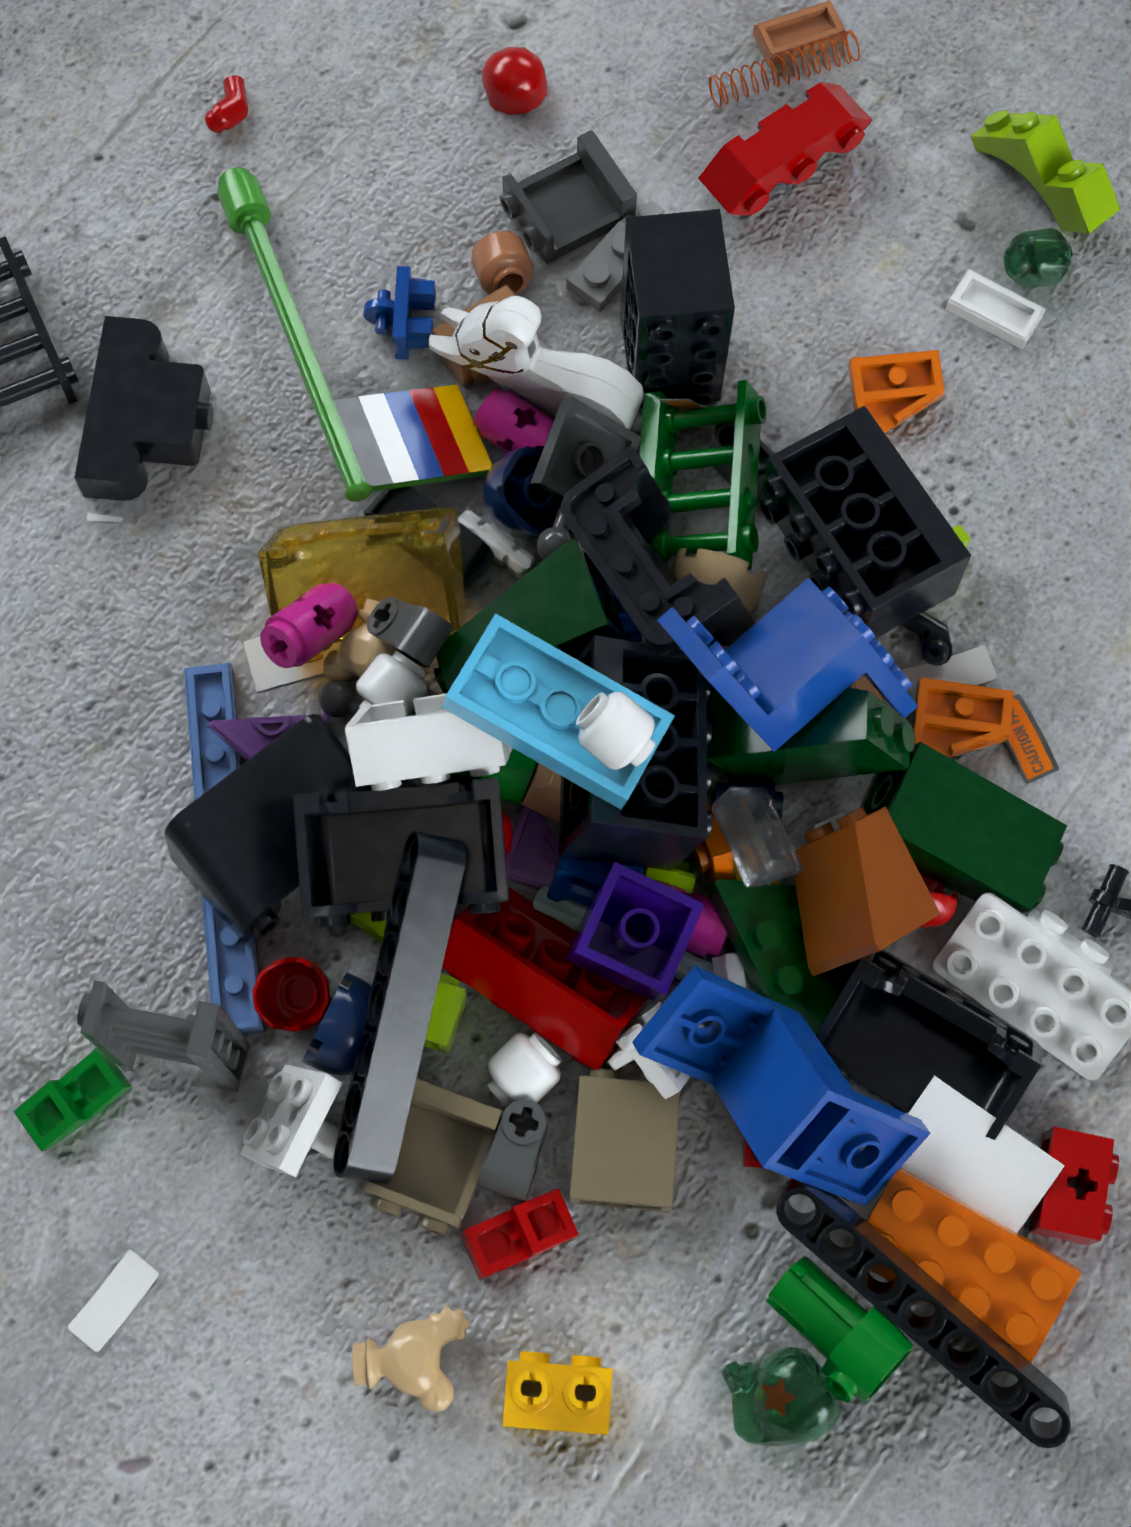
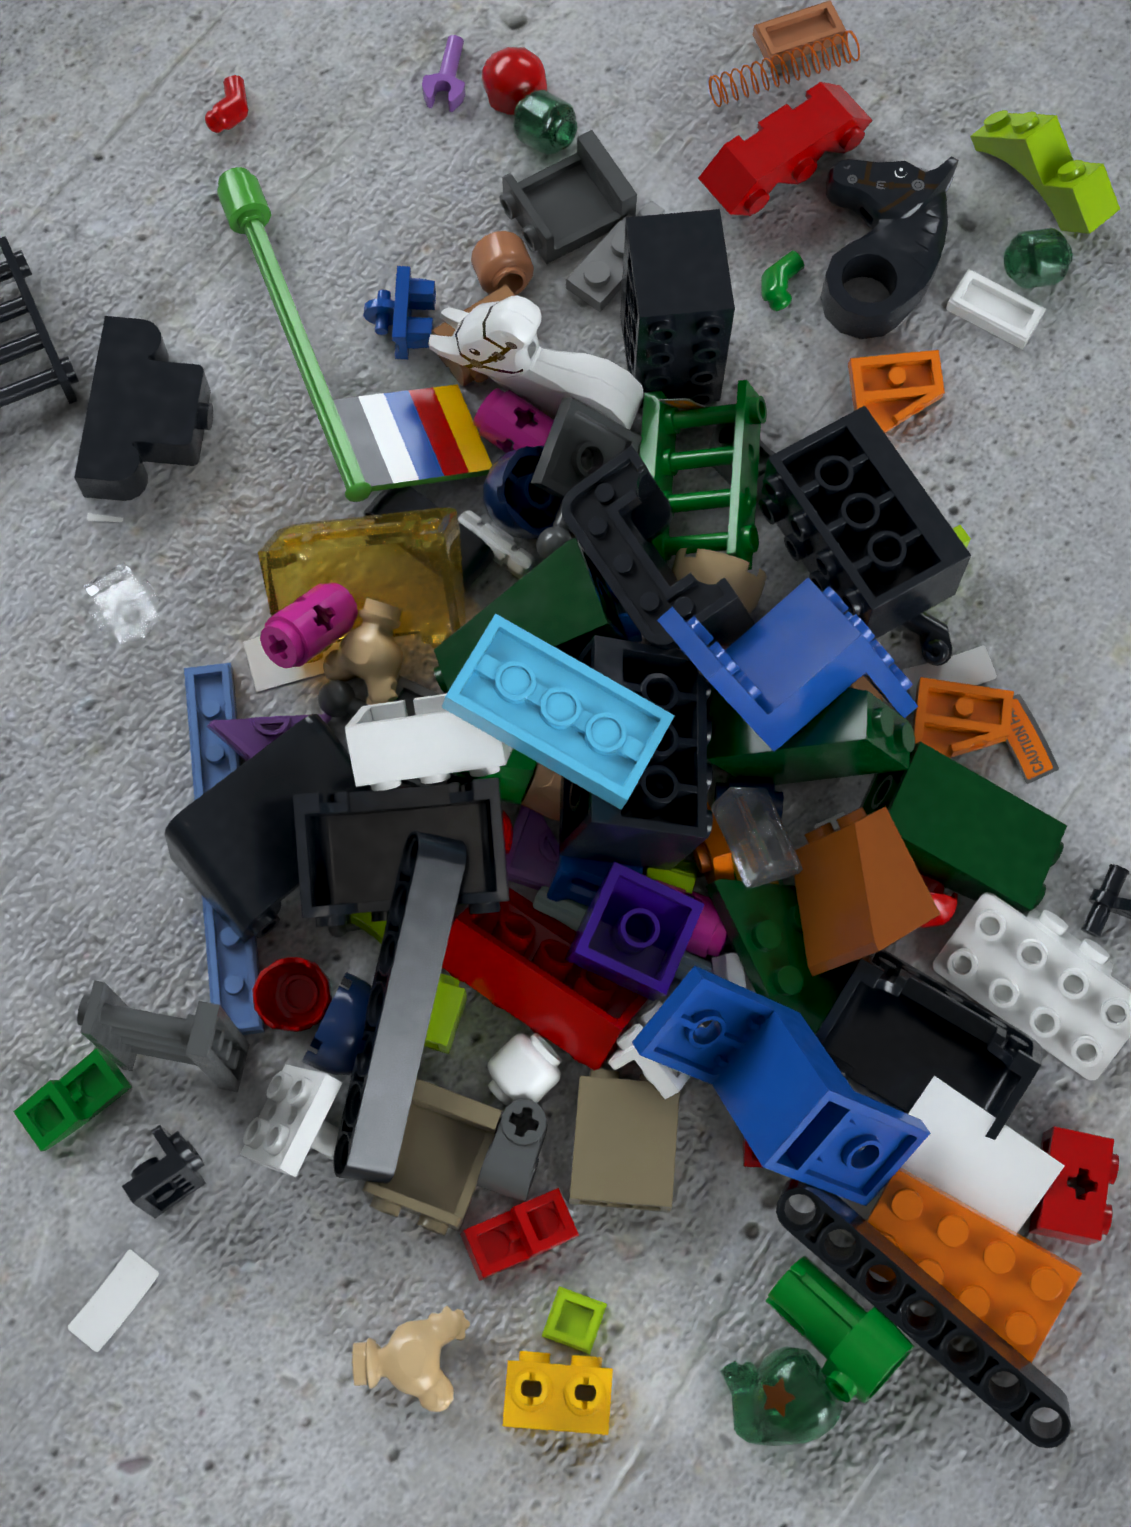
(123, 604): none -> clear brick
(166, 1181): none -> black bracket
(392, 680): white head -> none
(409, 629): dark grey piece -> none
(446, 79): none -> medium lavender bar
(545, 122): none -> clear green head
(574, 1320): none -> lime tile
(616, 730): white head -> none
(775, 280): none -> green arm
(903, 249): none -> black animal

